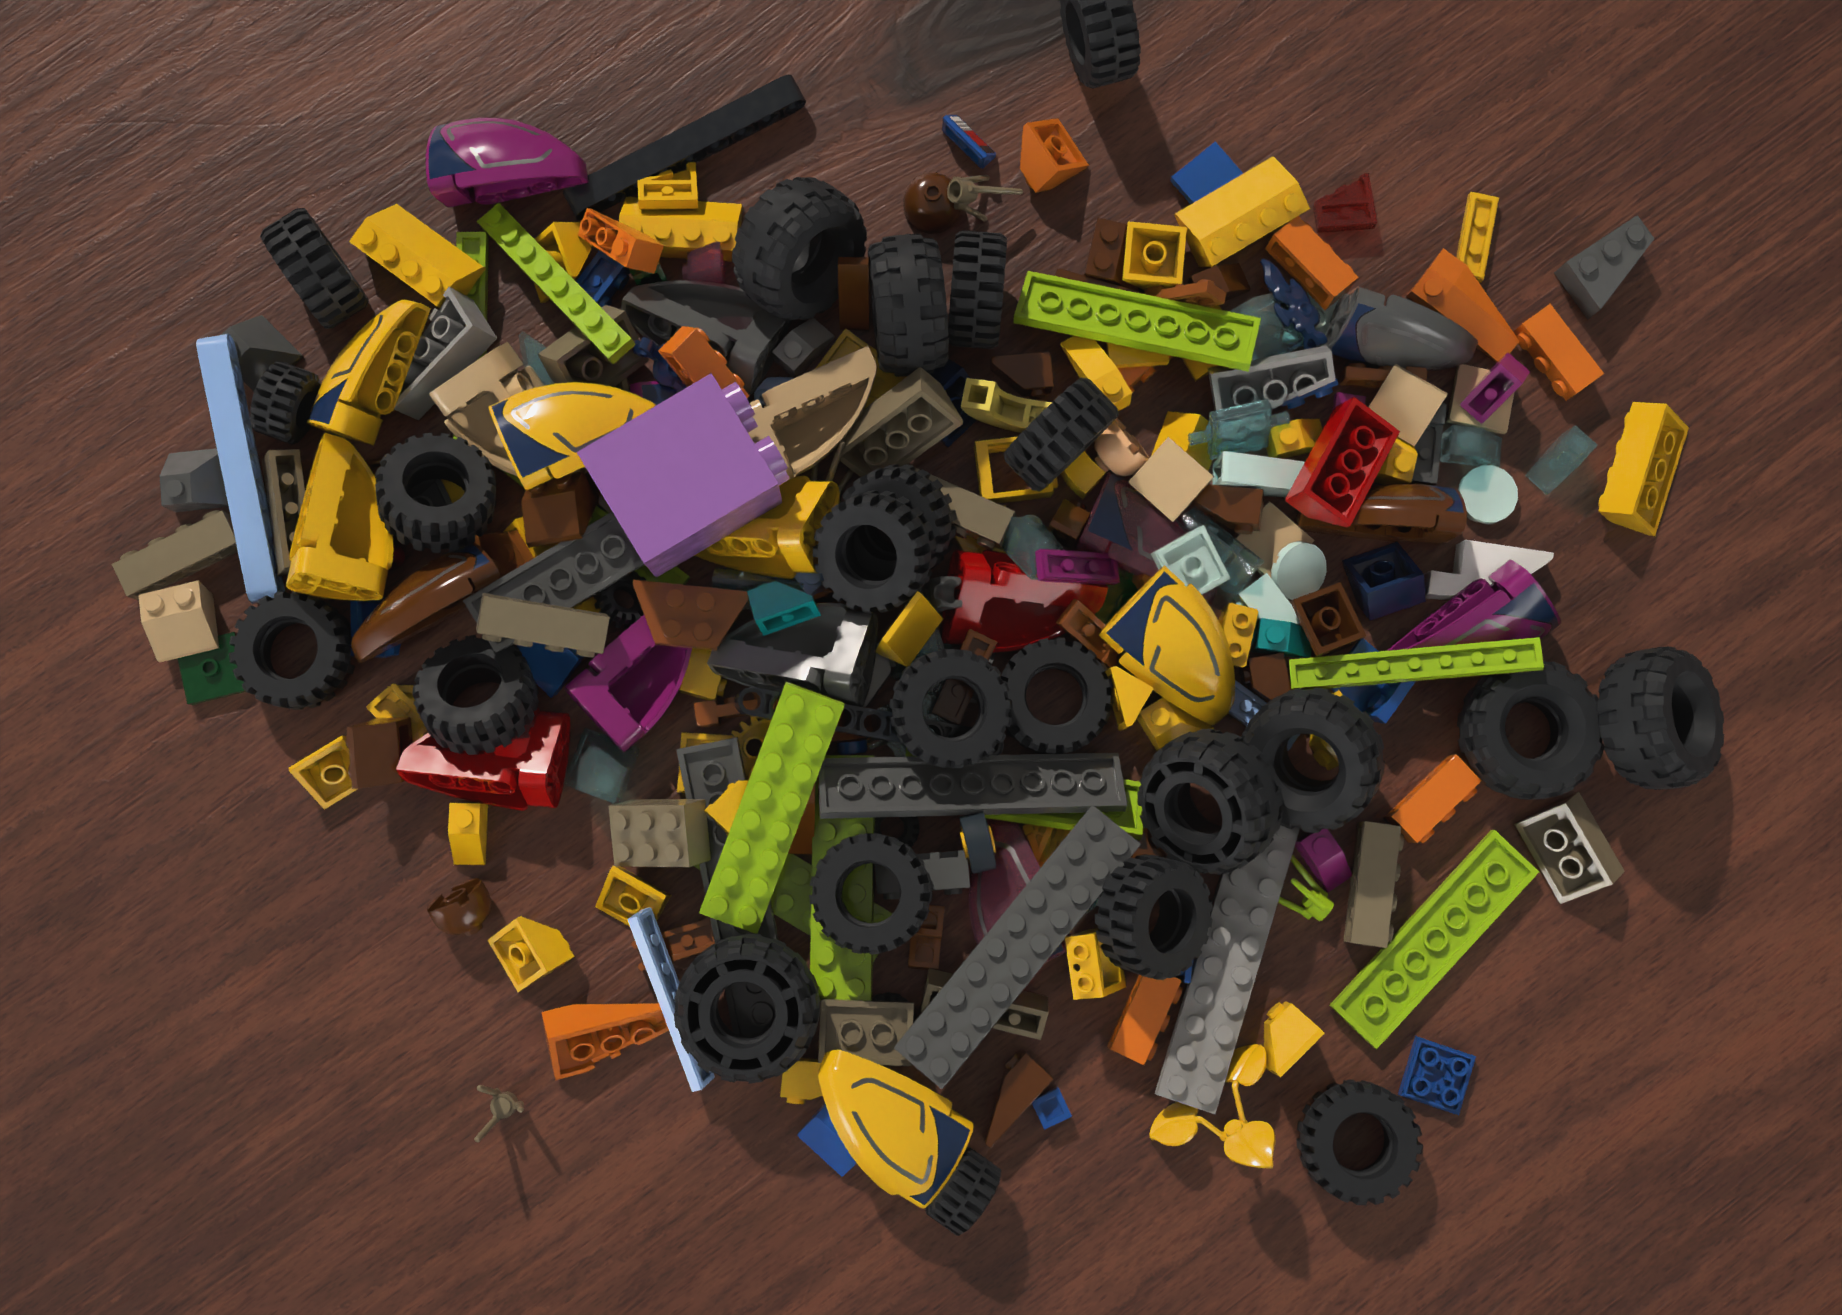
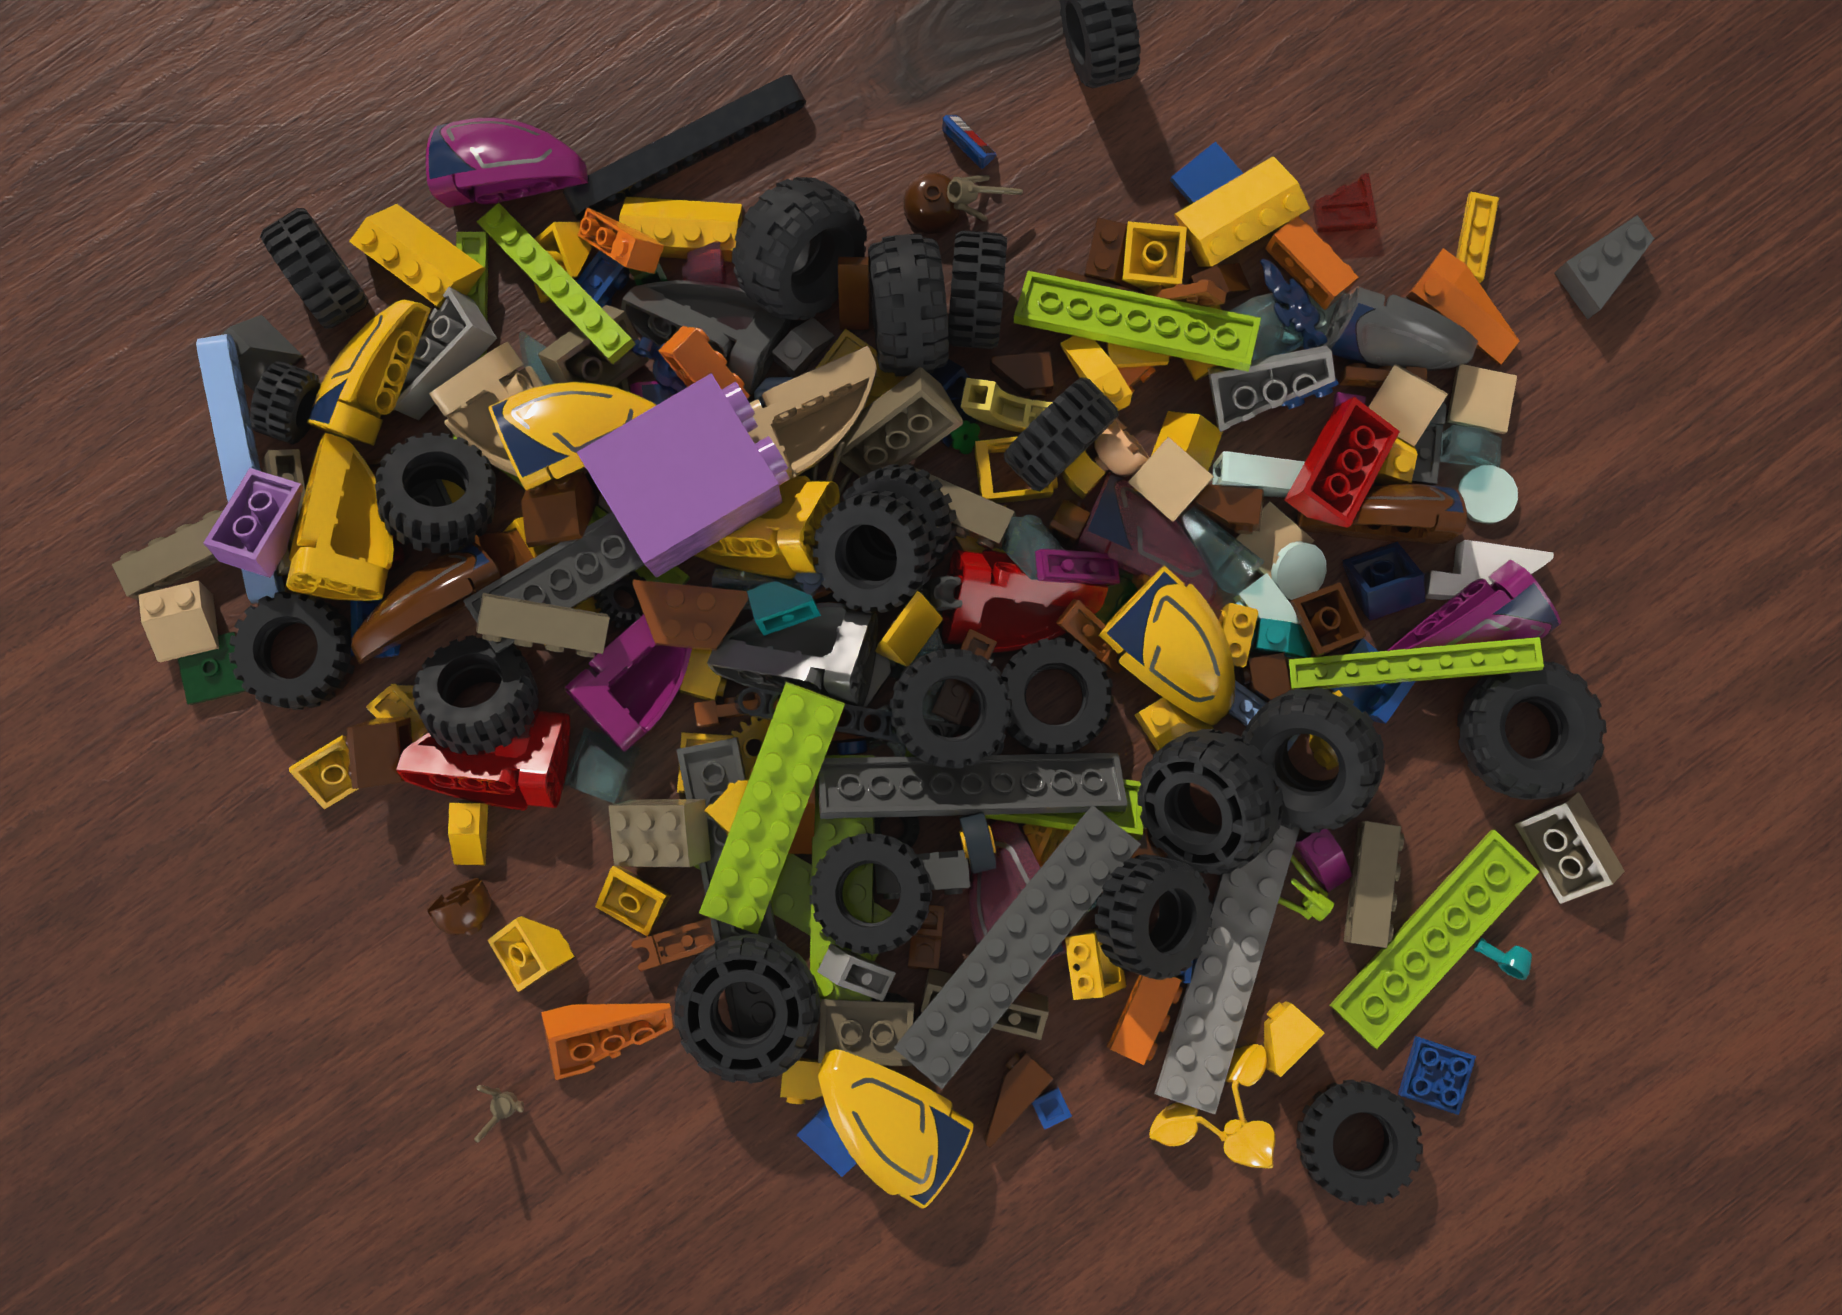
(192, 481): dark grey slope -> none
(256, 523): none -> medium lavender slope
(550, 667): blue tile -> none
(665, 985): light blue tile -> none
(669, 190): yellow wing -> none
(856, 972): none -> light grey slope
(965, 1193): black tyre -> none
(969, 432): none -> green plant
(1049, 155): orange slope -> none
(1129, 696): yellow slope -> none
(1193, 560): light aqua tile -> none
(1239, 428): clear light blue plate -> none
(1293, 438): yellow slope -> none
(1434, 799): orange brick -> none
(1495, 388): magenta slope -> none
(1514, 962): none -> teal bar
(1557, 352): orange brick -> none
(1561, 459): clear light blue slope -> none
(1643, 467): yellow slope -> none
(1660, 718): black tyre -> none

